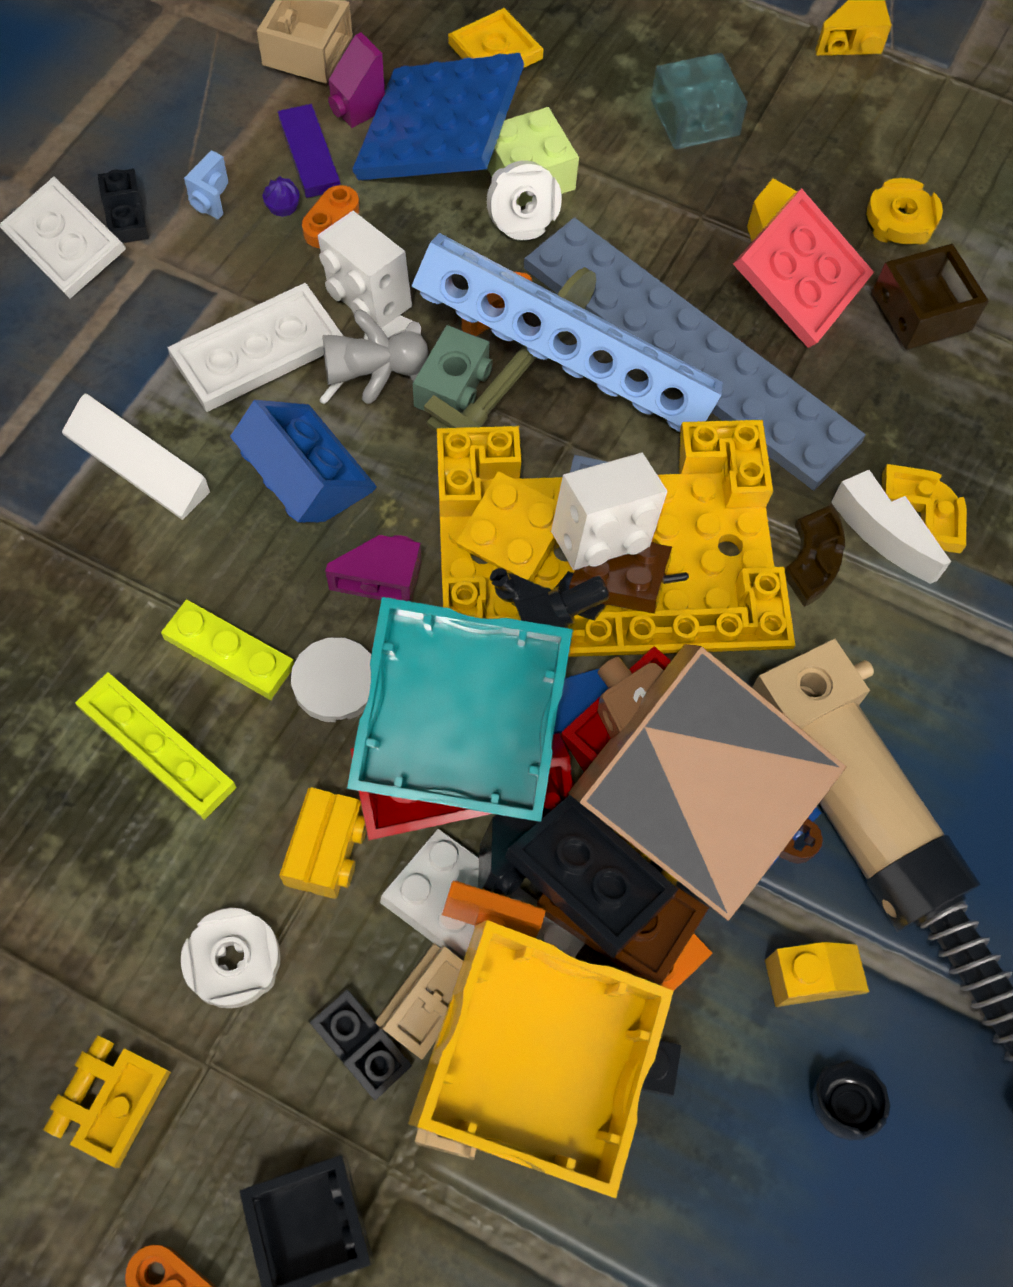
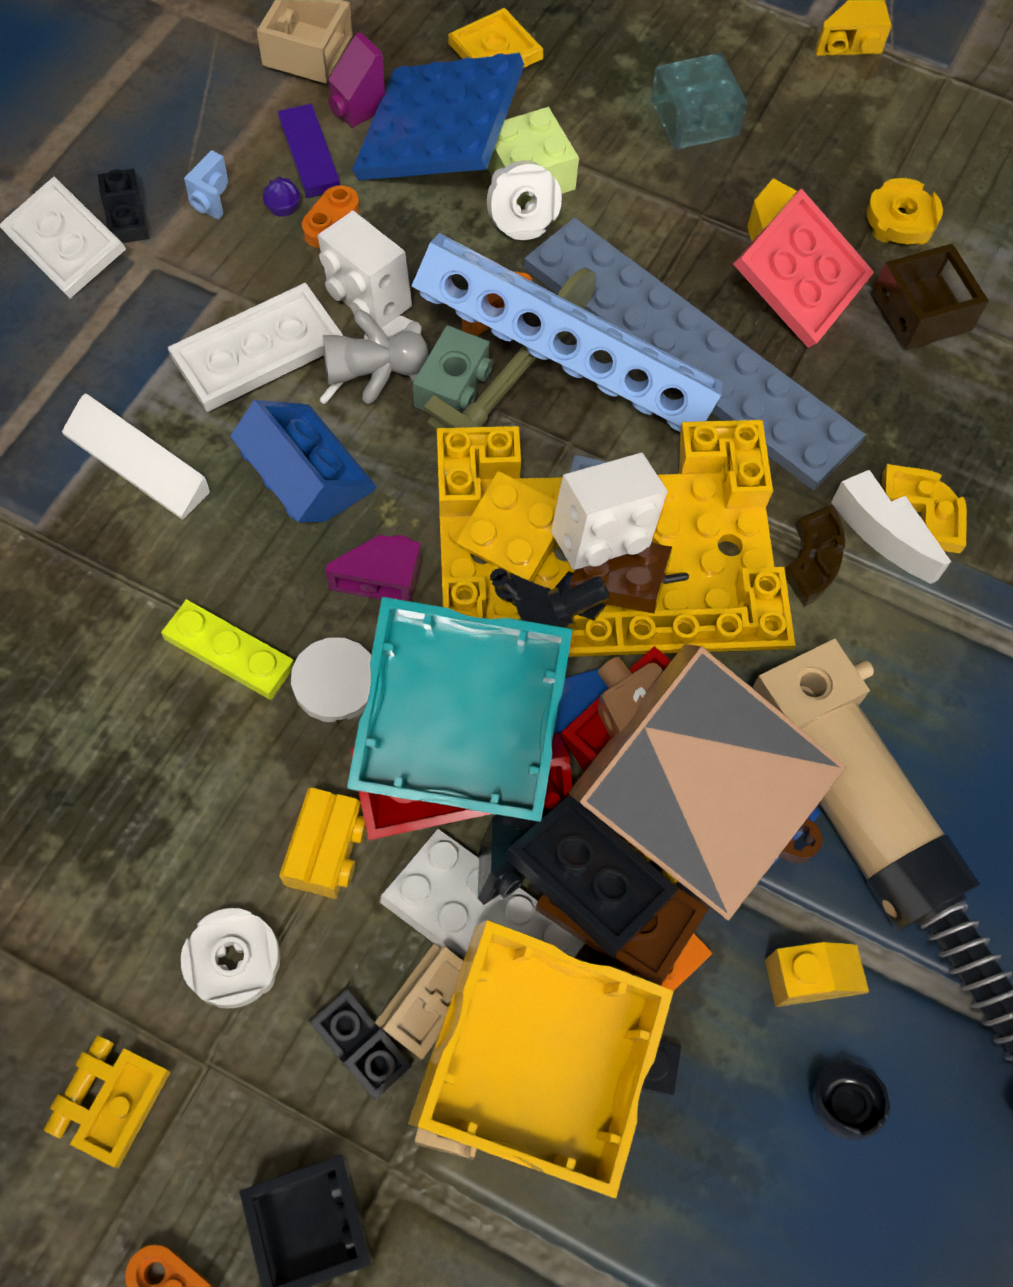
(156, 745): neon yellow plate -> none
(478, 905): orange plate -> none

